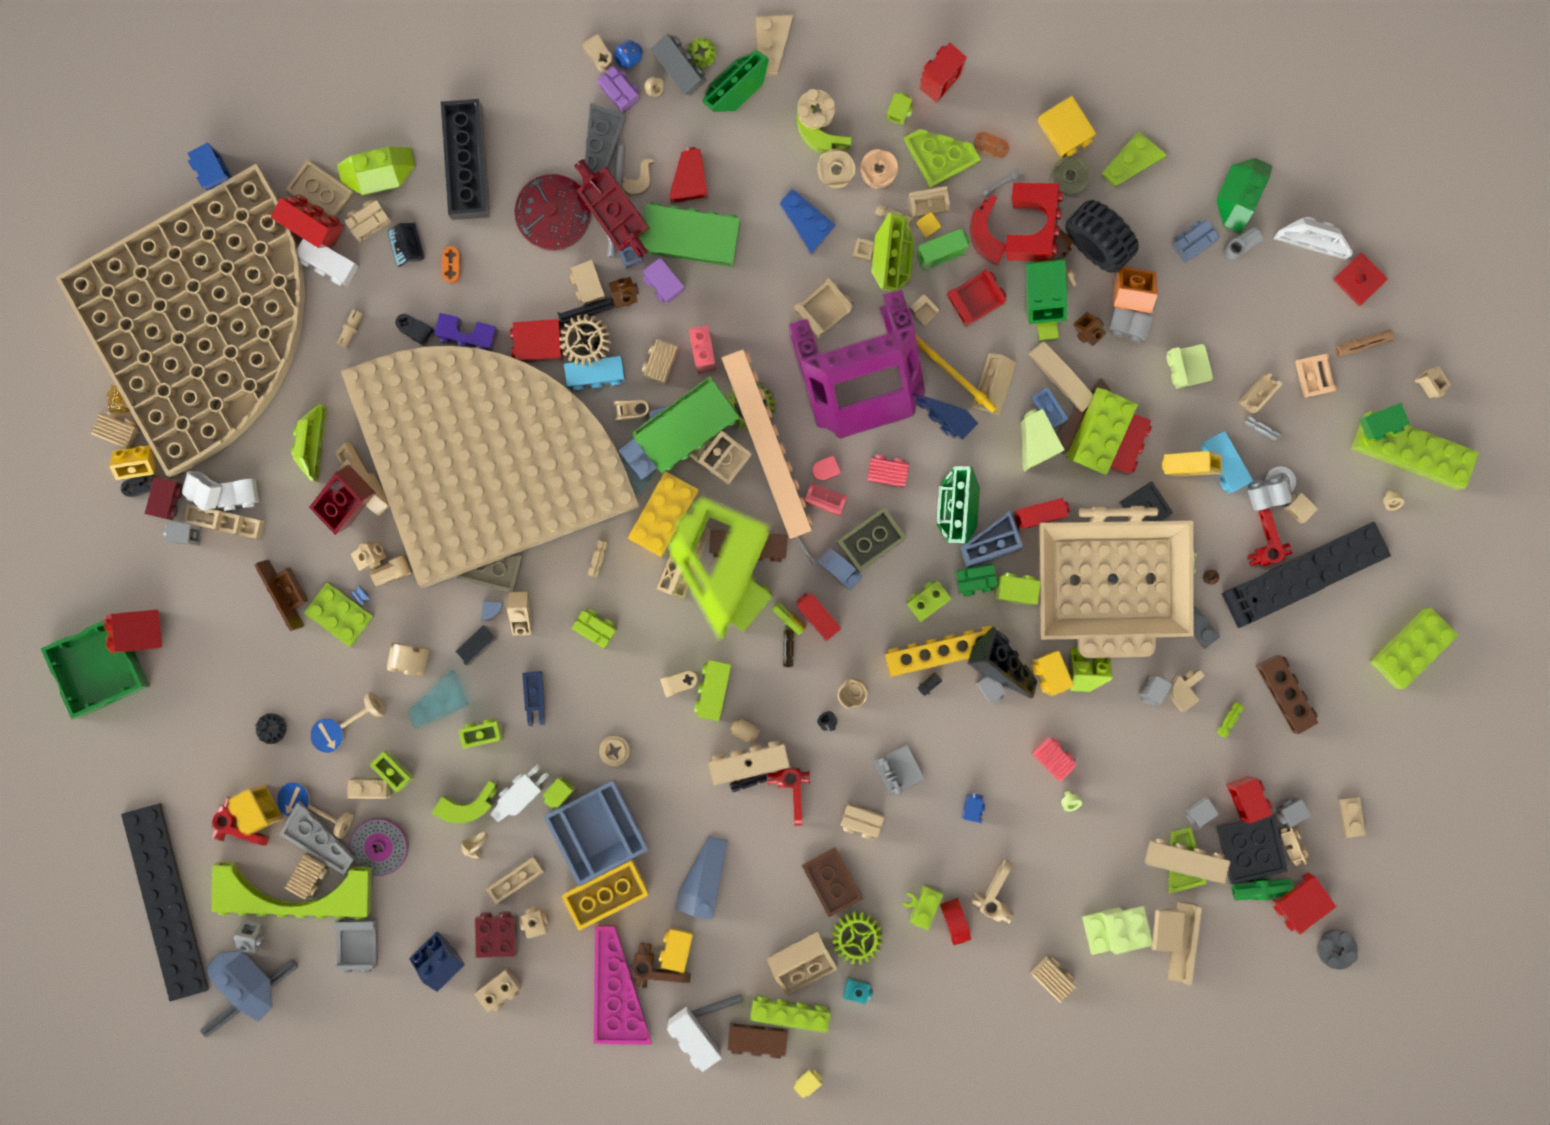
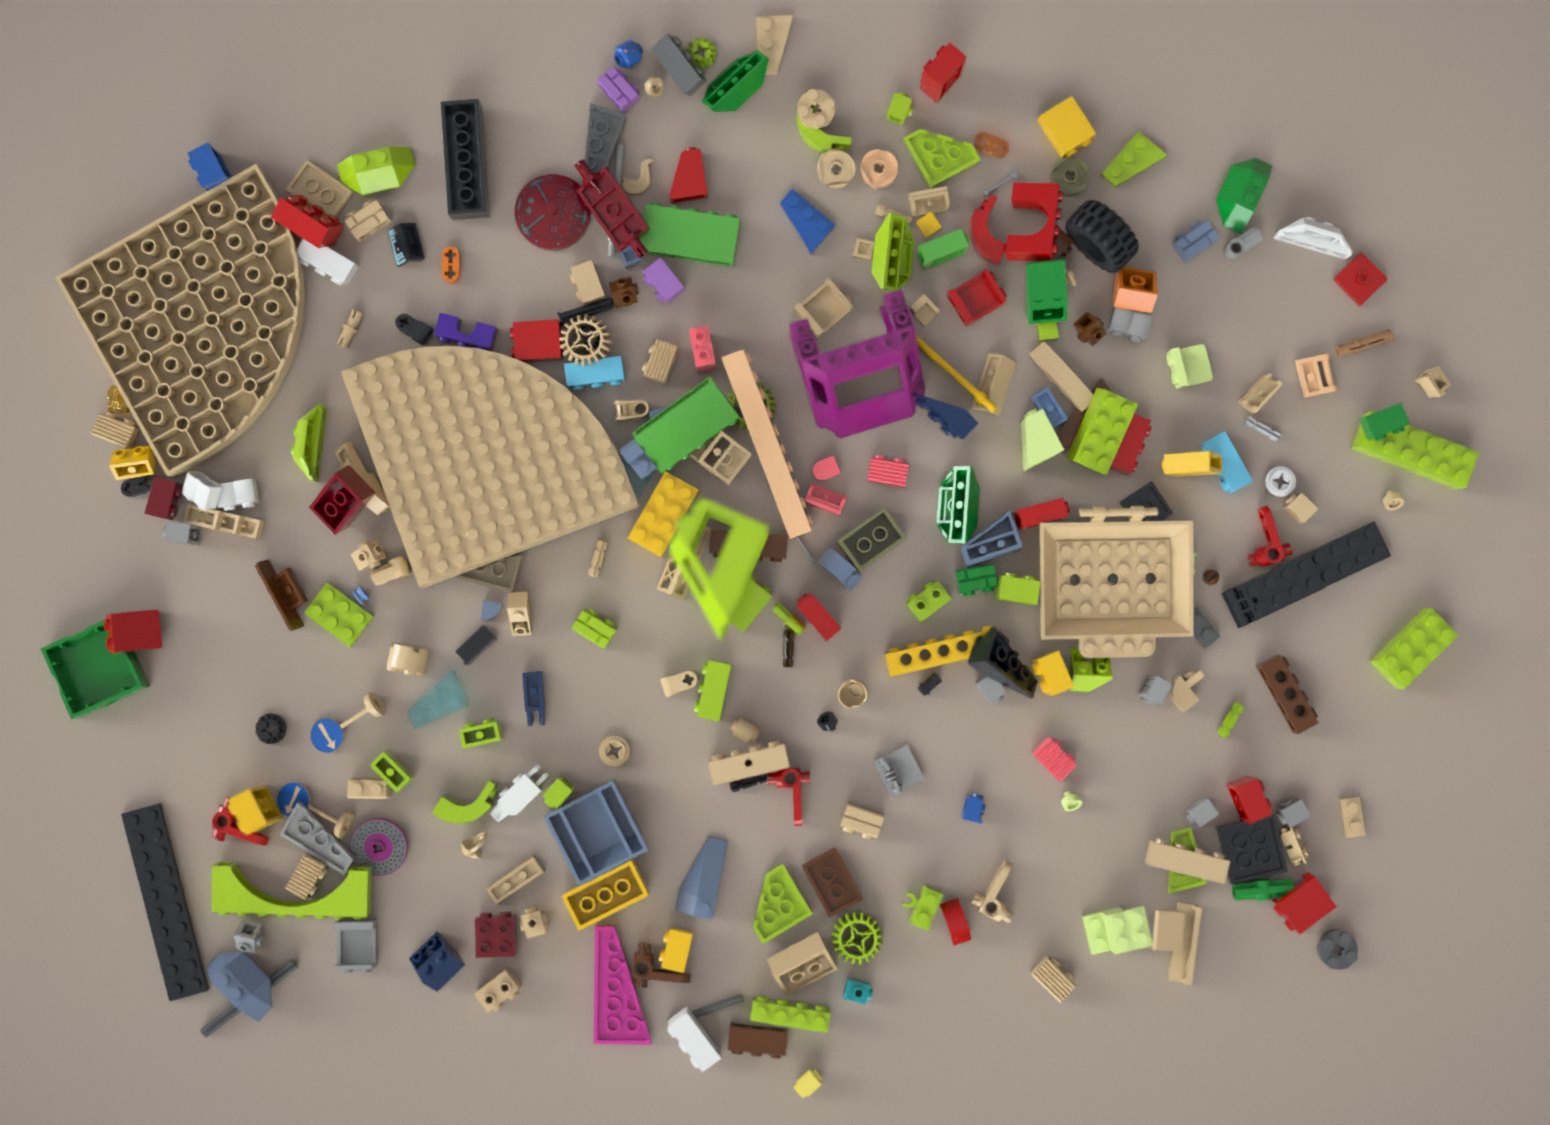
(597, 52): tan piece -> none
(779, 905): none -> lime plate
(1270, 492): light grey brick -> none

